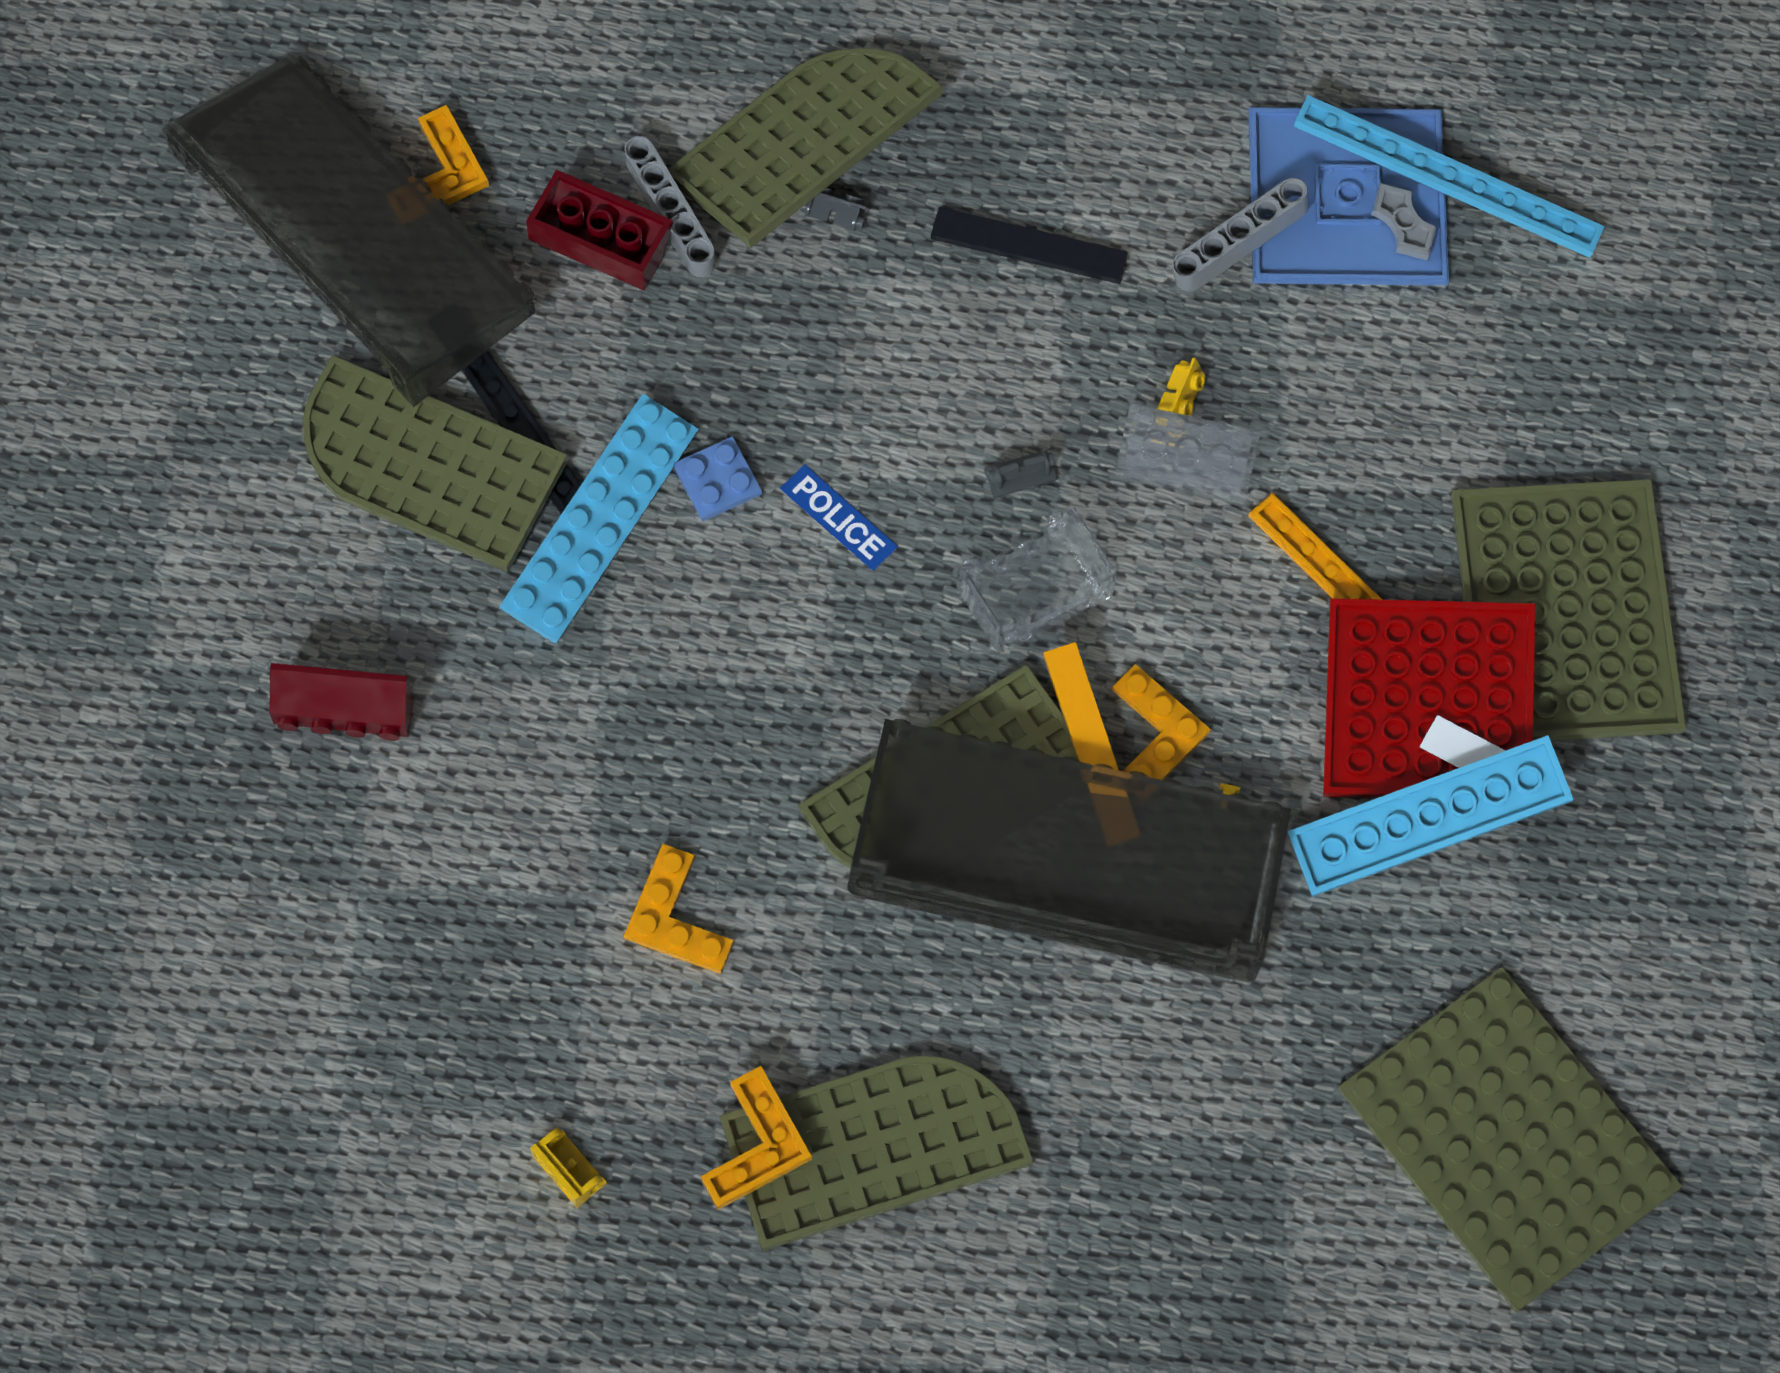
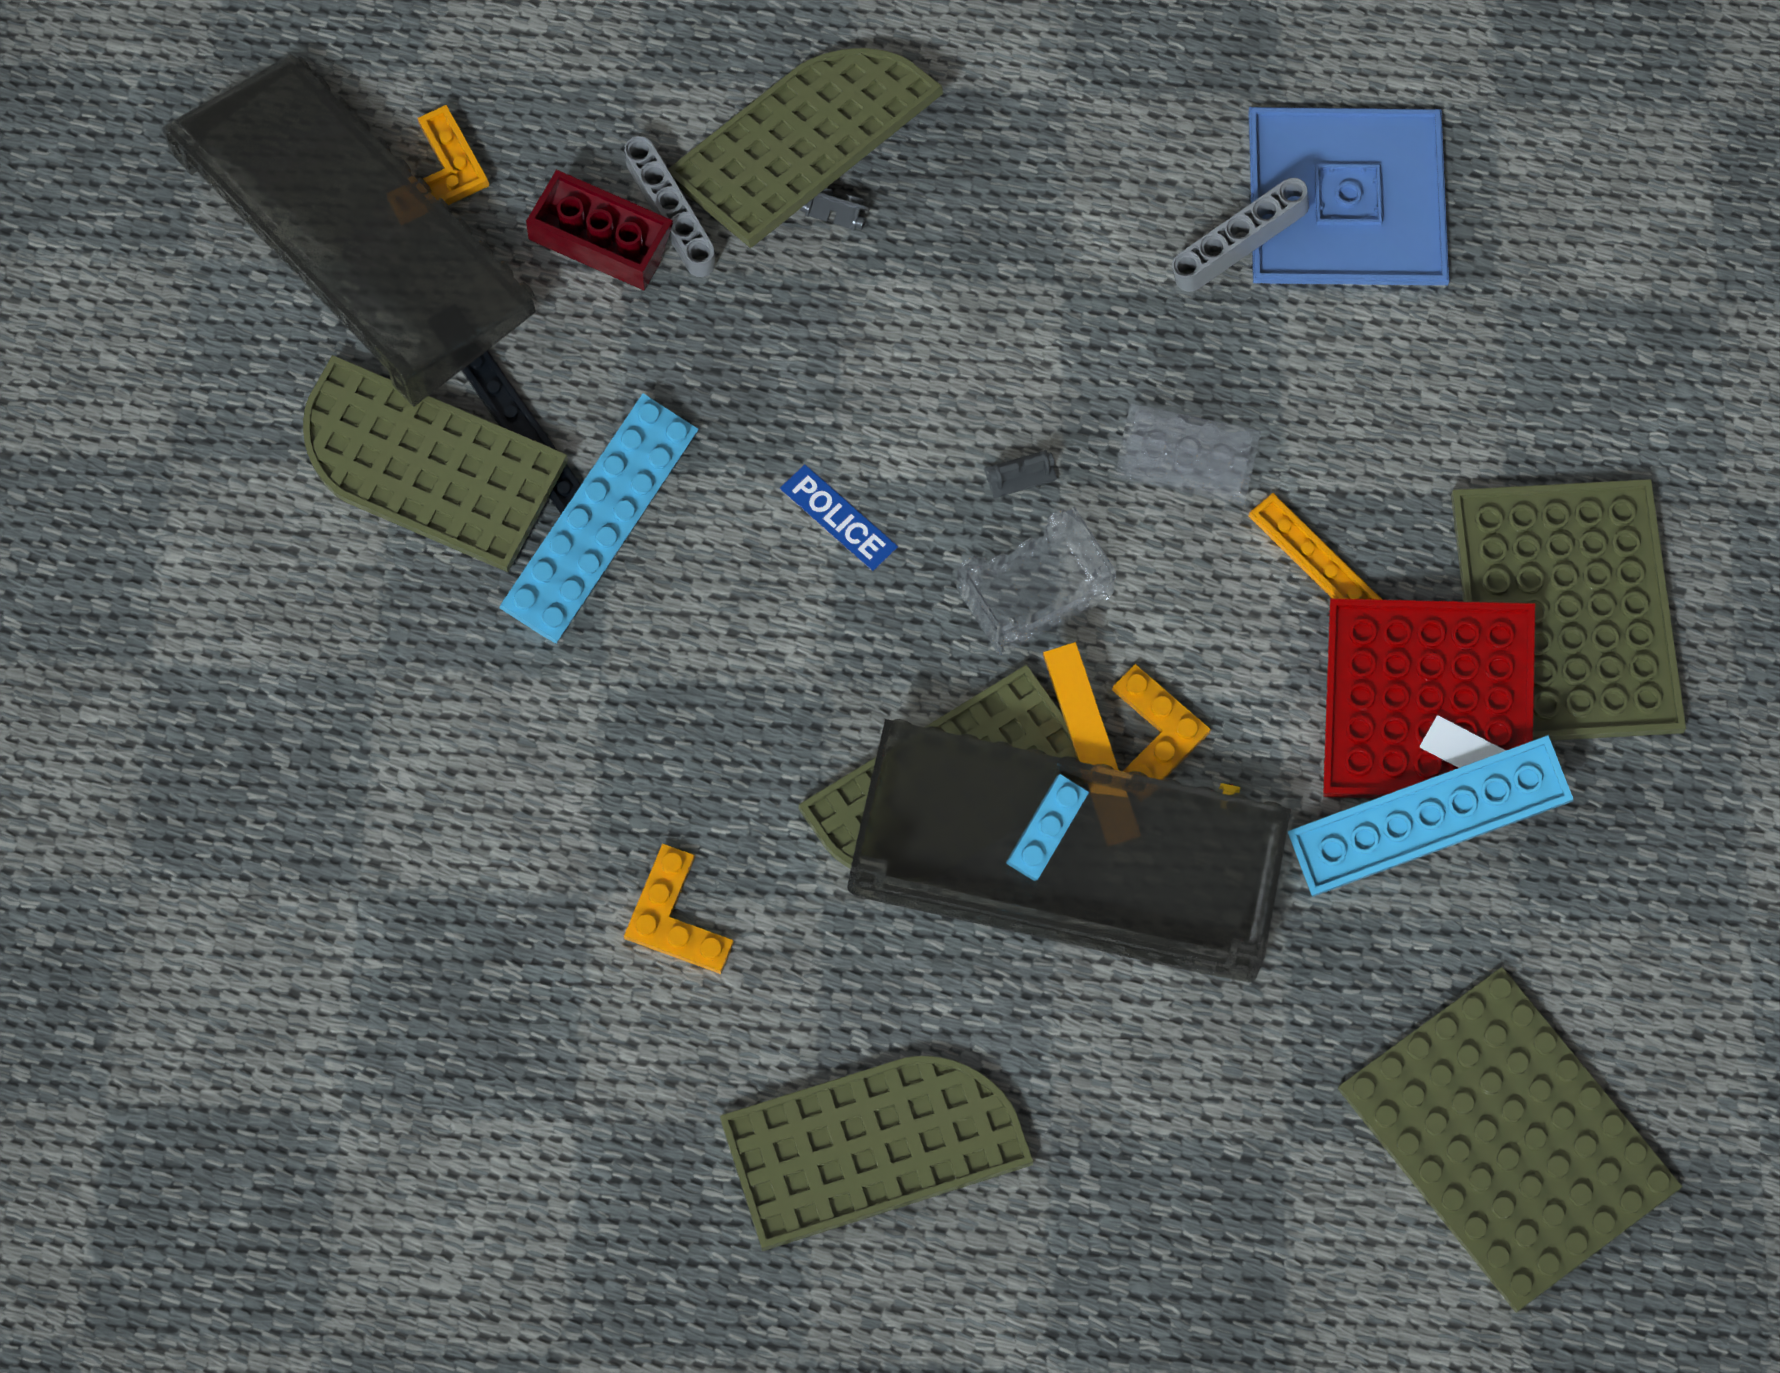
(340, 701): dark red slope -> none
(567, 1167): yellow hinge -> none
(717, 479): medium blue plate -> none
(777, 1155): light orange plate -> none
(1029, 245): black tile -> none
(1047, 827): none -> medium azure plate
(1186, 381): yellow hinge -> none
(1411, 233): light grey tile -> none
(1449, 176): medium azure plate -> none

